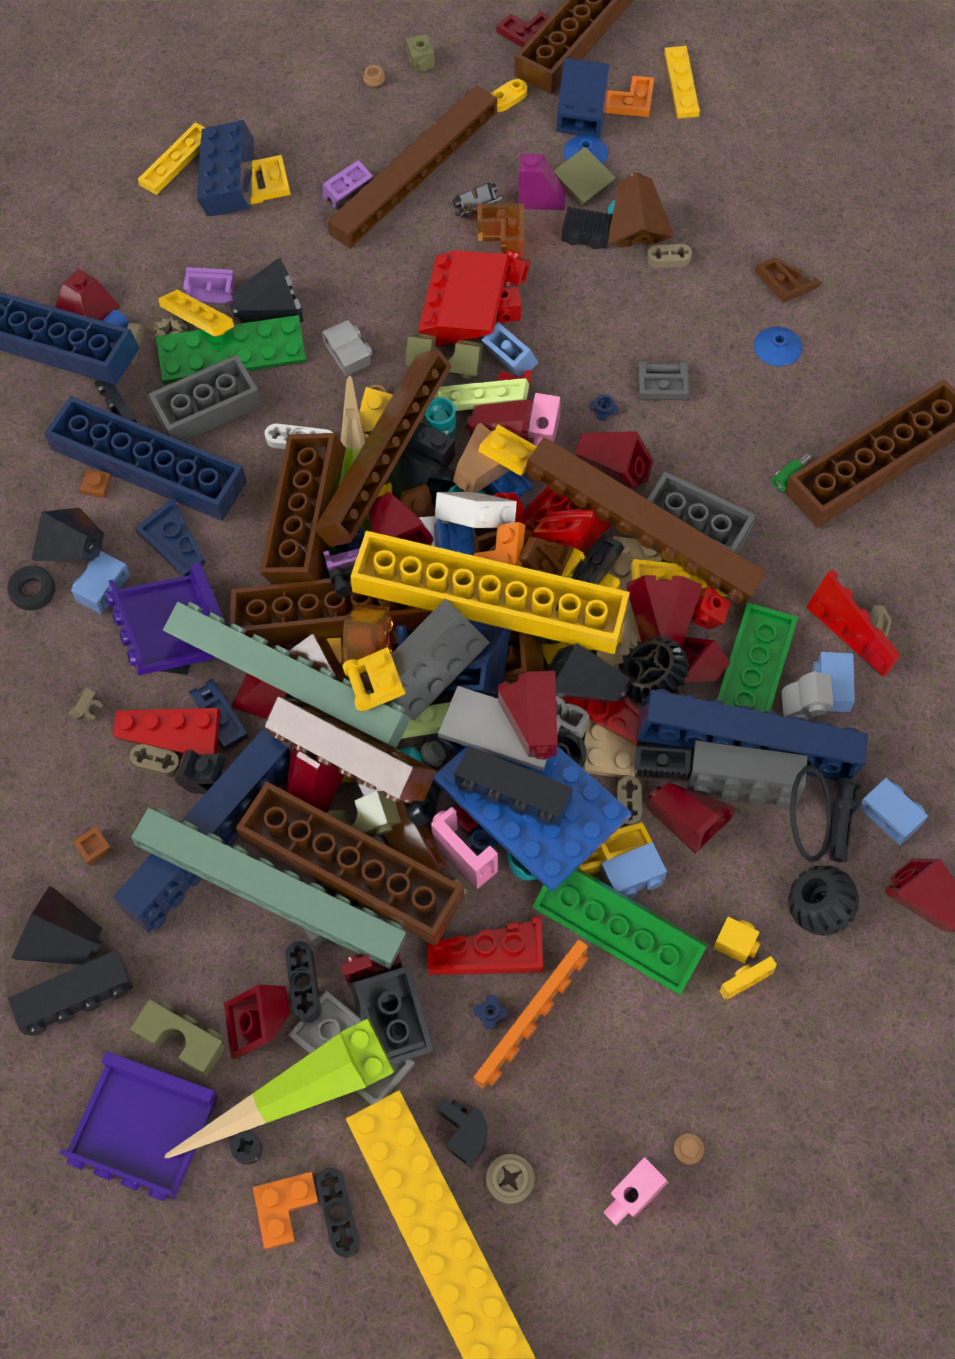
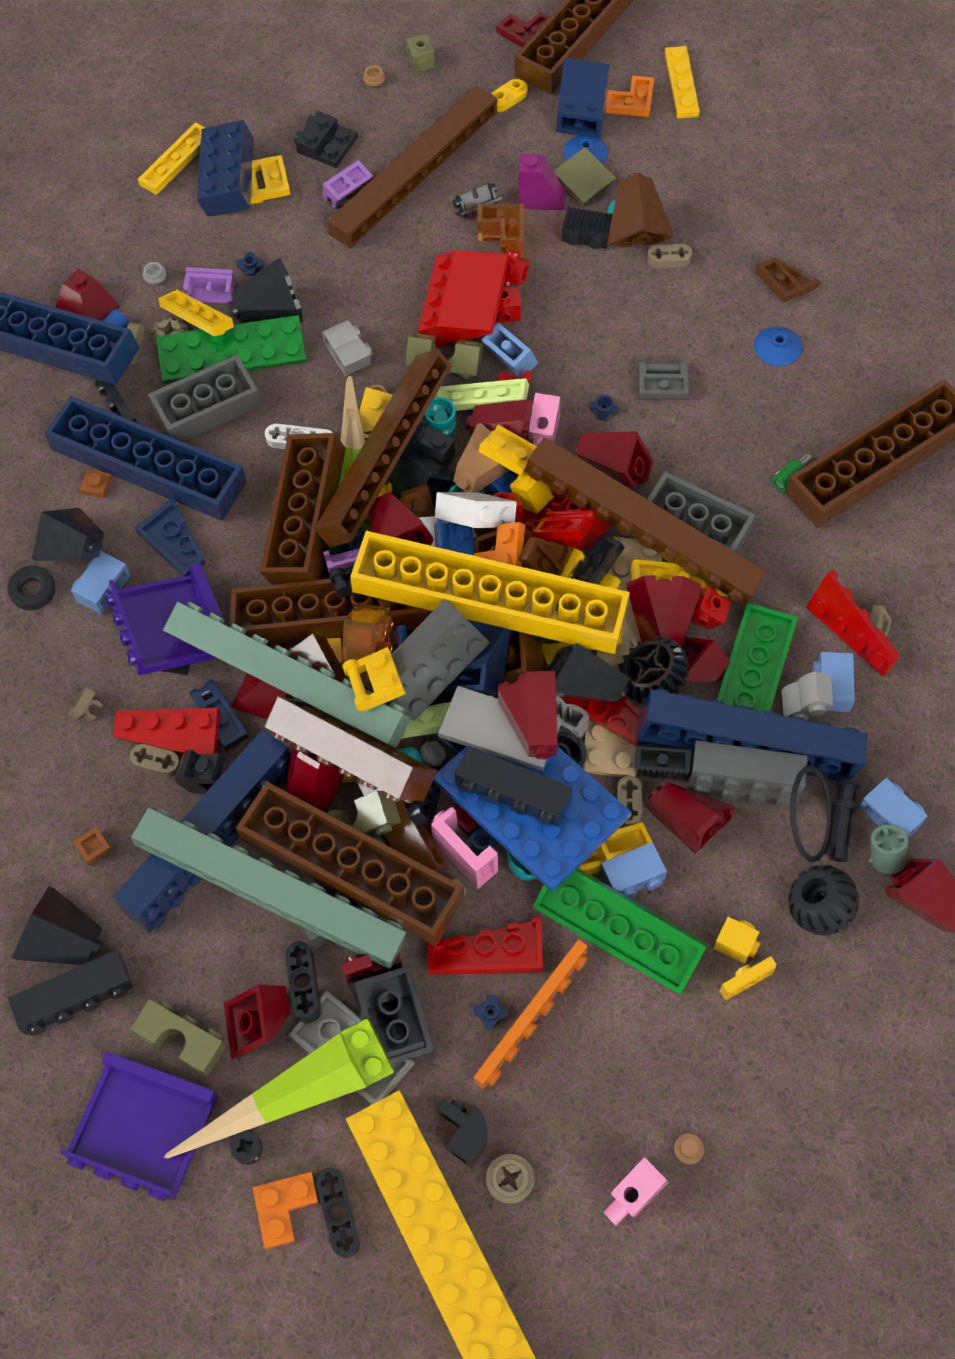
(154, 273): none -> light grey plate
(250, 269): none -> dark blue plate
(324, 139): none -> black plate
(532, 493): none -> yellow brick
(889, 849): none -> sand green piece

